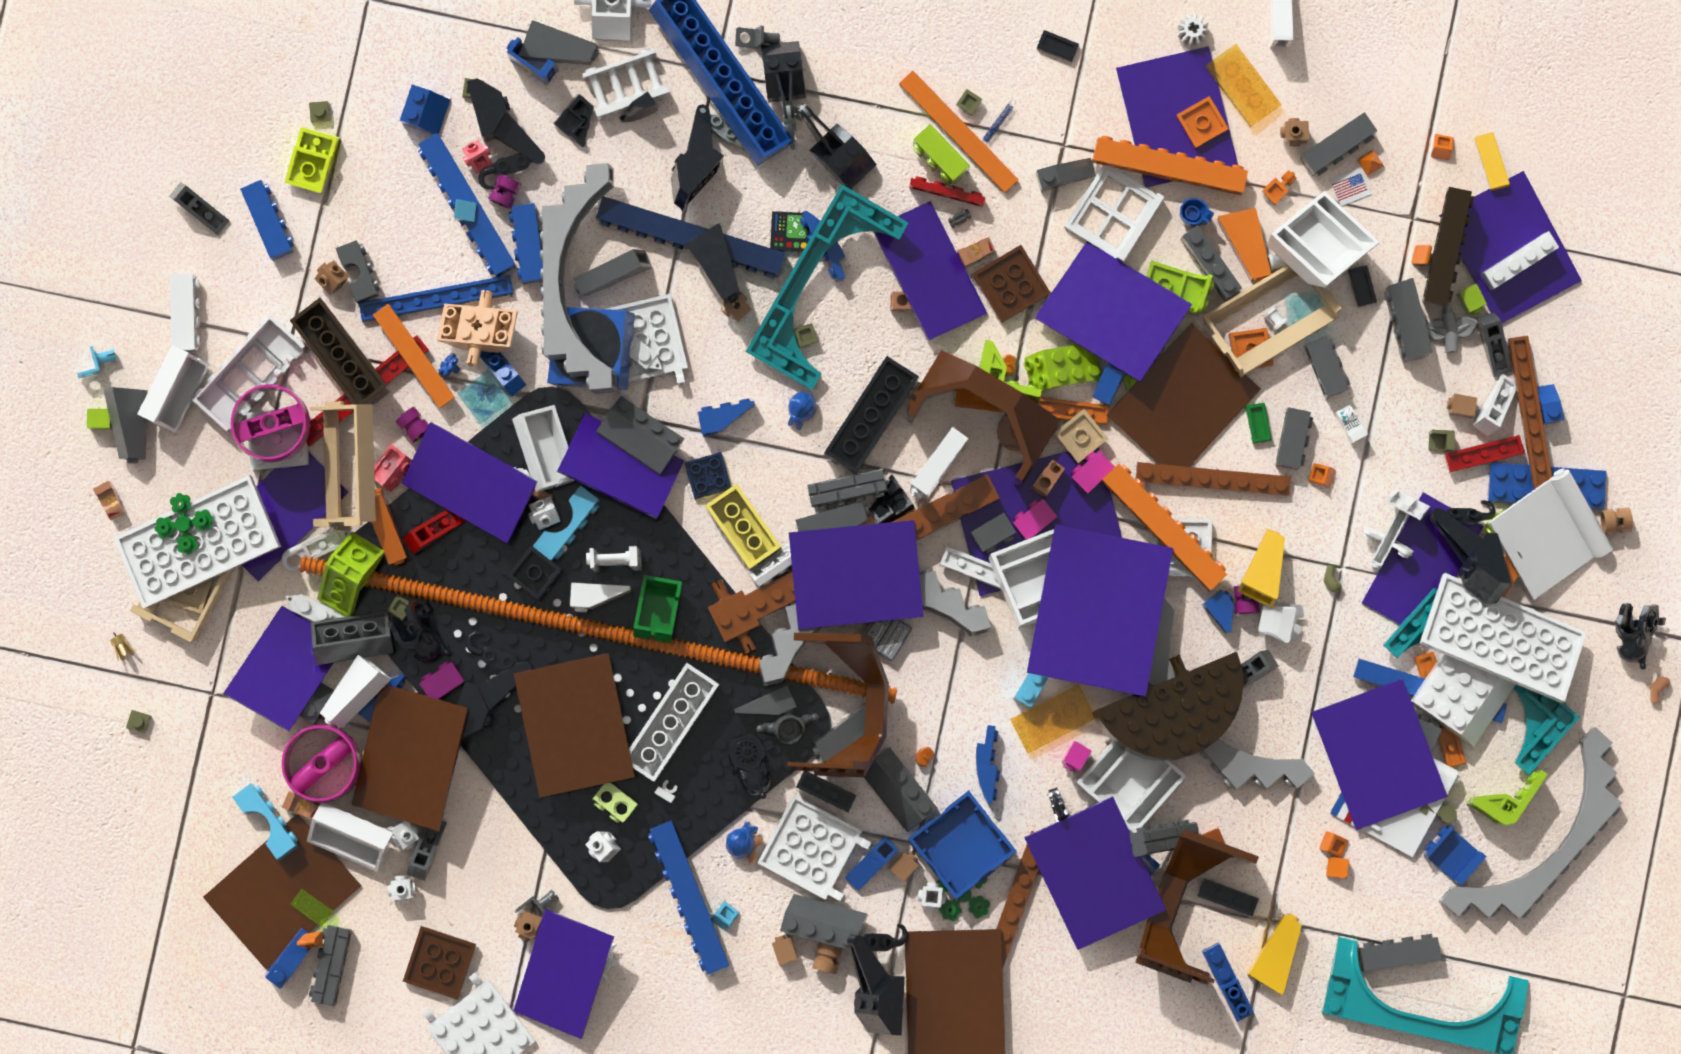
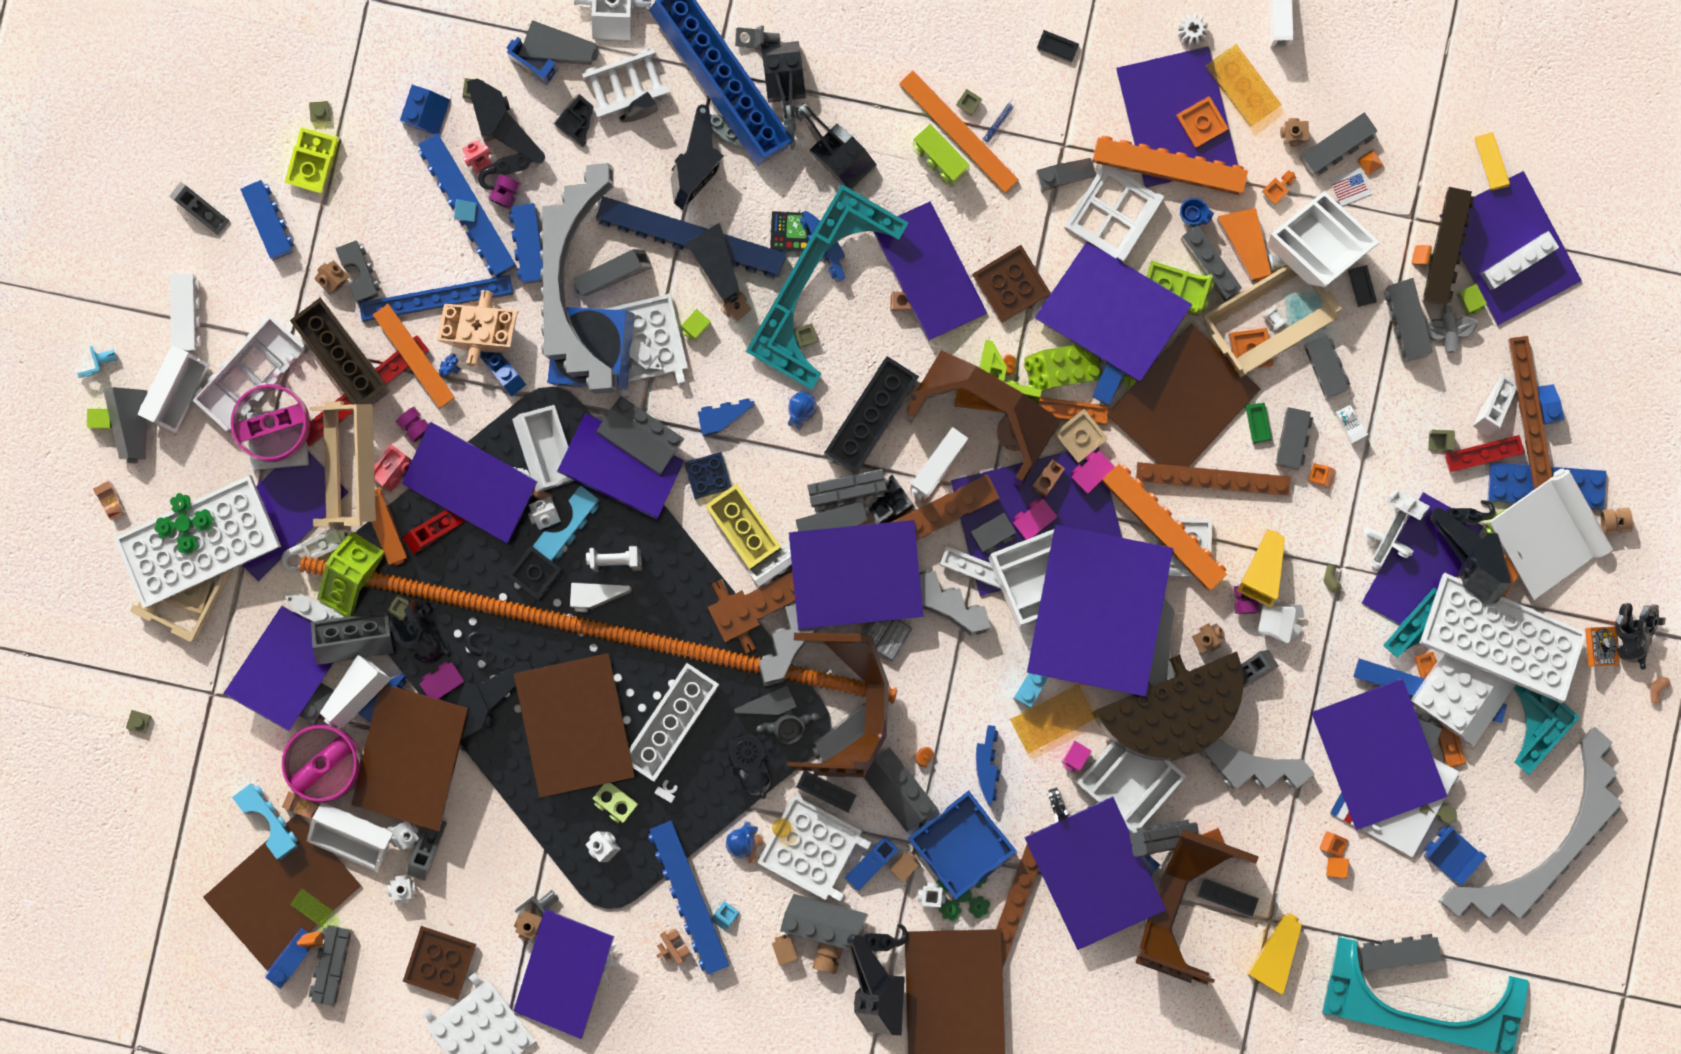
(120, 644): pearl gold piece -> none
(484, 397): clear light blue tile -> none
(657, 609): green piece -> none
(678, 954): none -> nougat hips
(695, 325): none -> lime brick
(781, 827): none -> clear yellow tile
(939, 189): red plate -> none
(959, 218): dark grey piece -> none
(976, 252): nougat leg -> none
(1209, 638): none -> medium nougat brick
(1221, 609): blue slope -> none
(1227, 982): blue slope -> none
(1442, 147): orange slope -> none
(1462, 405): medium nougat brick -> none
(1494, 343): dark grey slope -> none
(1494, 805): lime bracket -> none
(1601, 646): none -> tile

